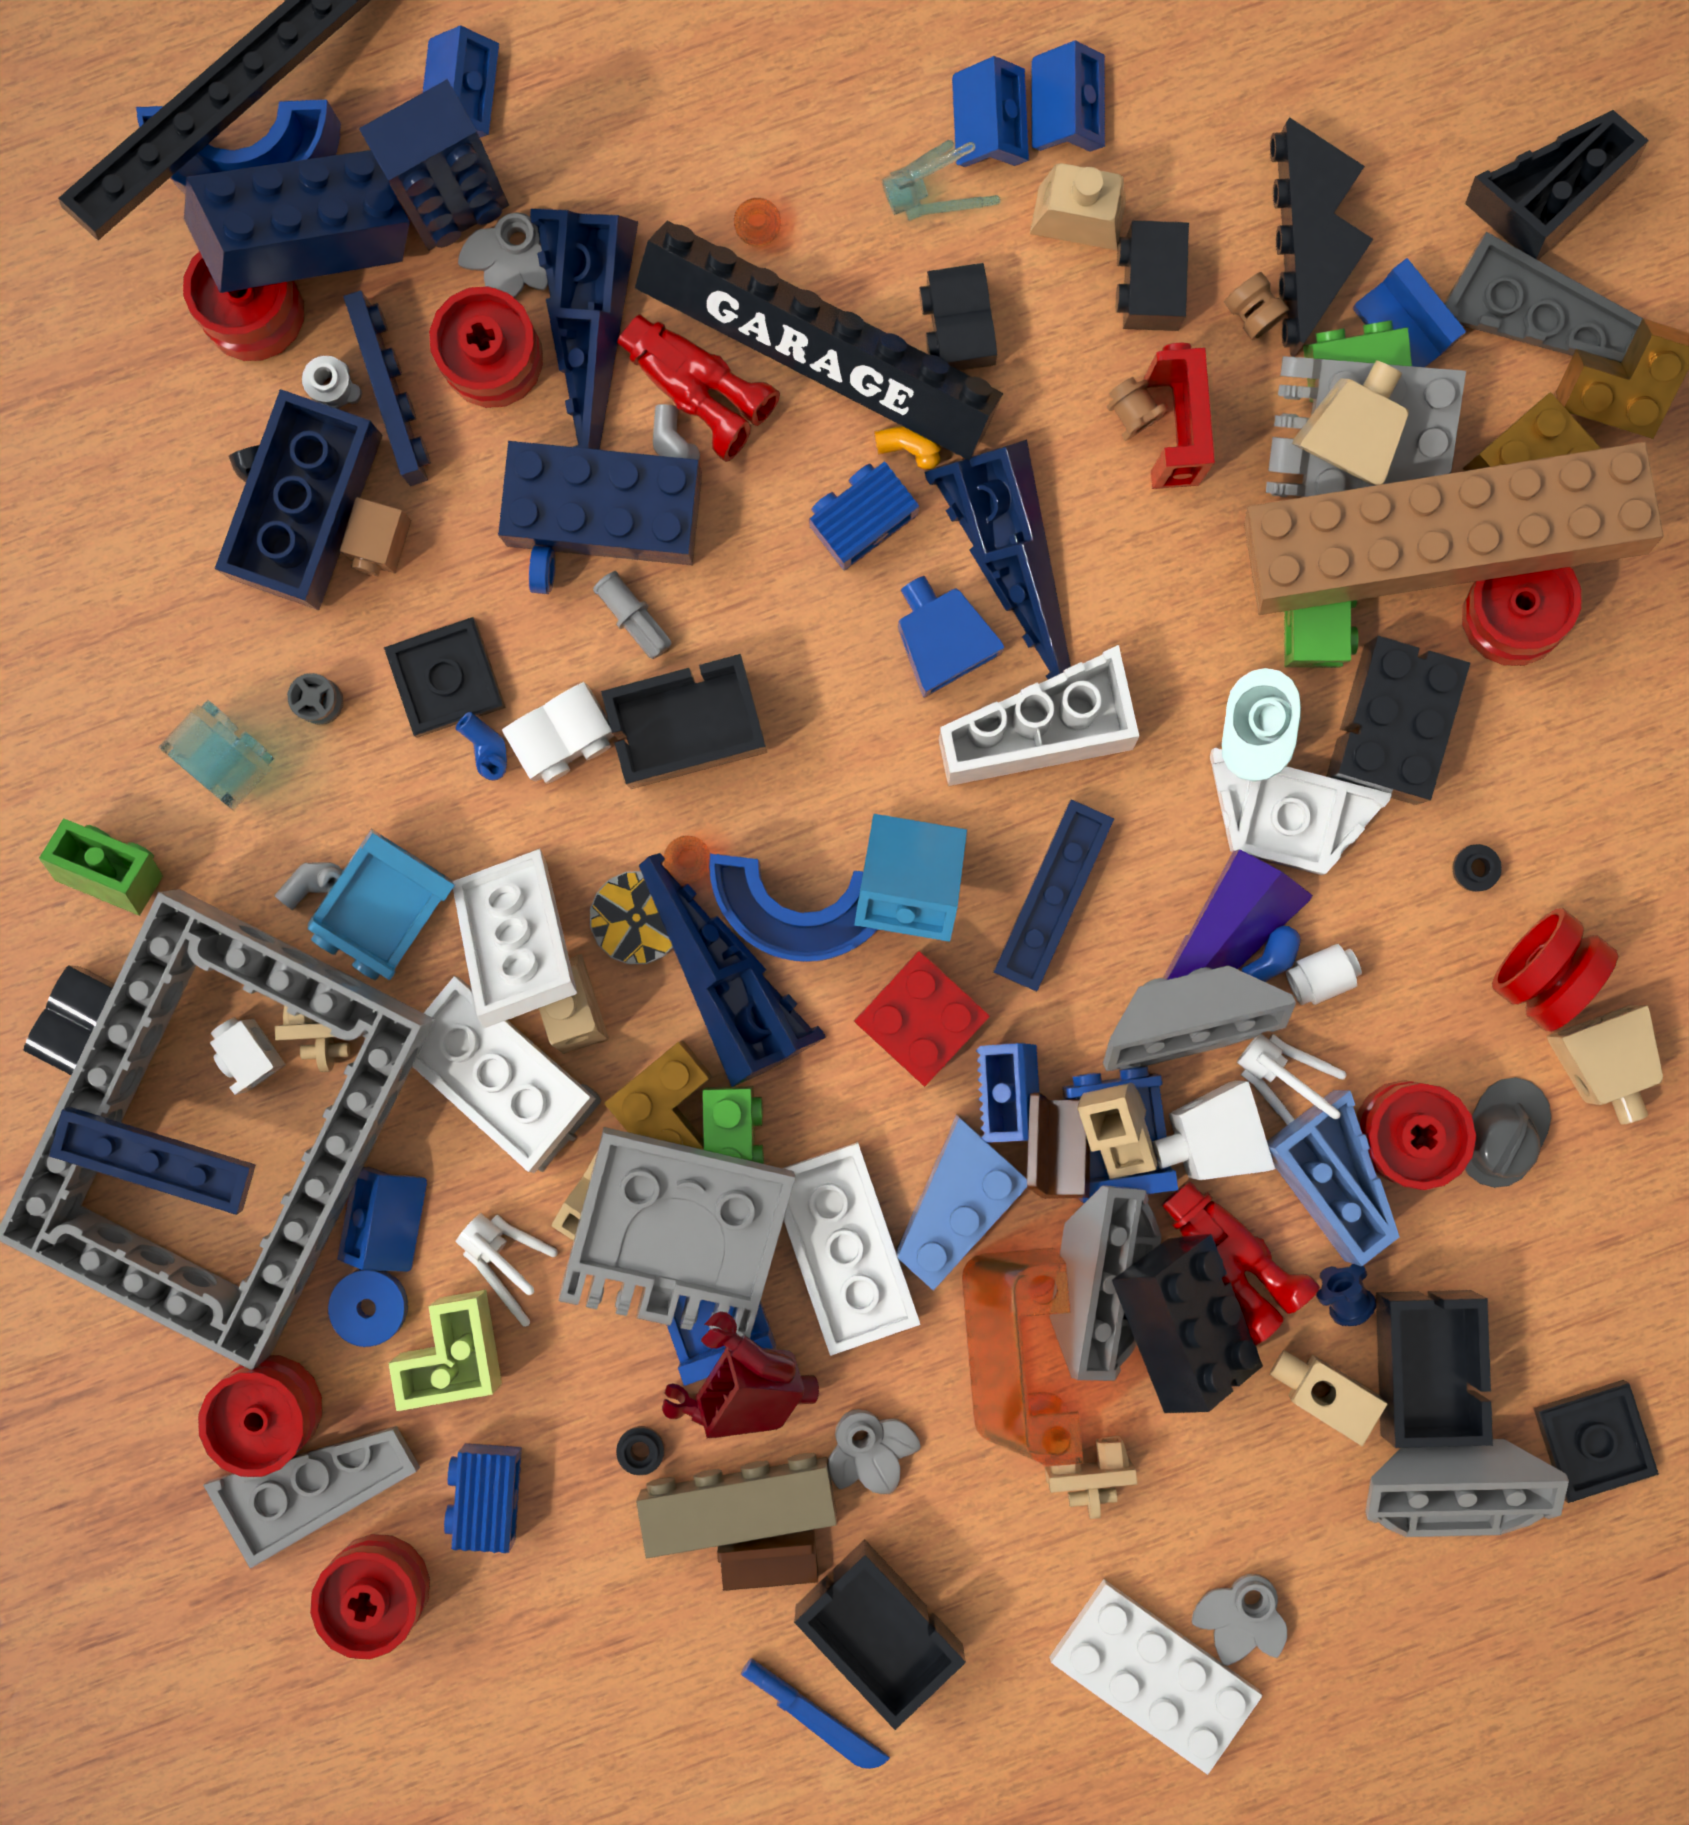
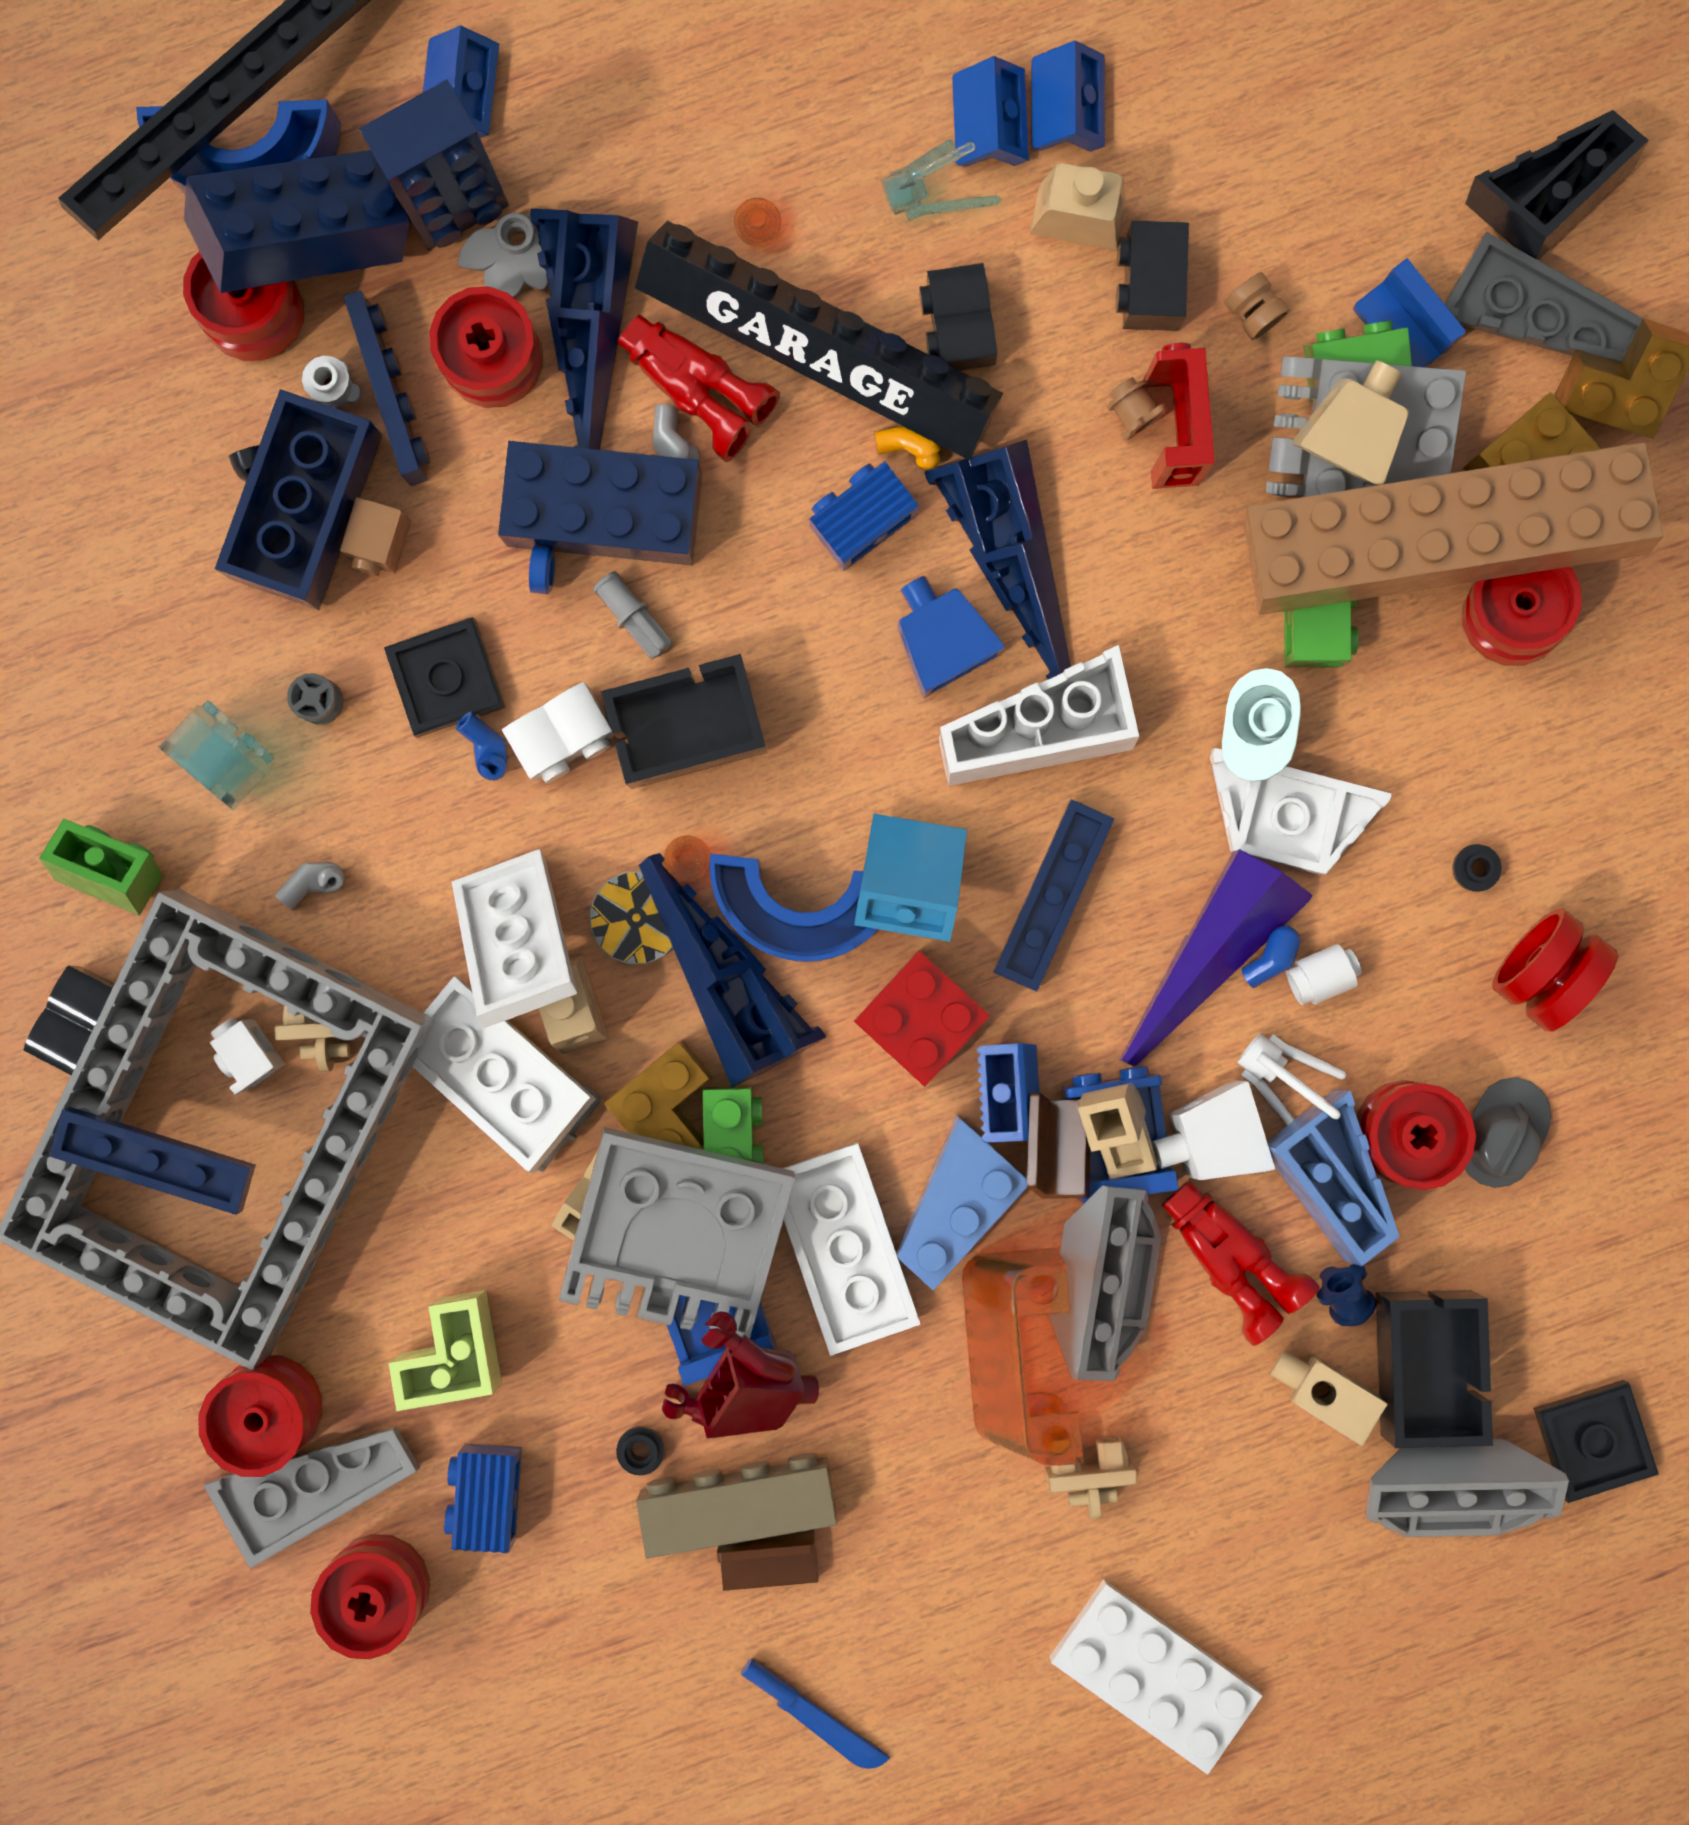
(352, 1322): blue piece -> none
(378, 906): dark azure panel -> none
(382, 1221): blue panel -> none
(482, 1245): white plant -> none
(873, 1457): light grey plate -> none
(879, 1634): black piece -> none
(1187, 1324): black piece -> none
(1195, 1016): light grey wedge -> none
(1241, 1625): light grey plate -> none
(1315, 242): black slope -> none
(1403, 720): black piece -> none
(1612, 1059): tan torso -> none

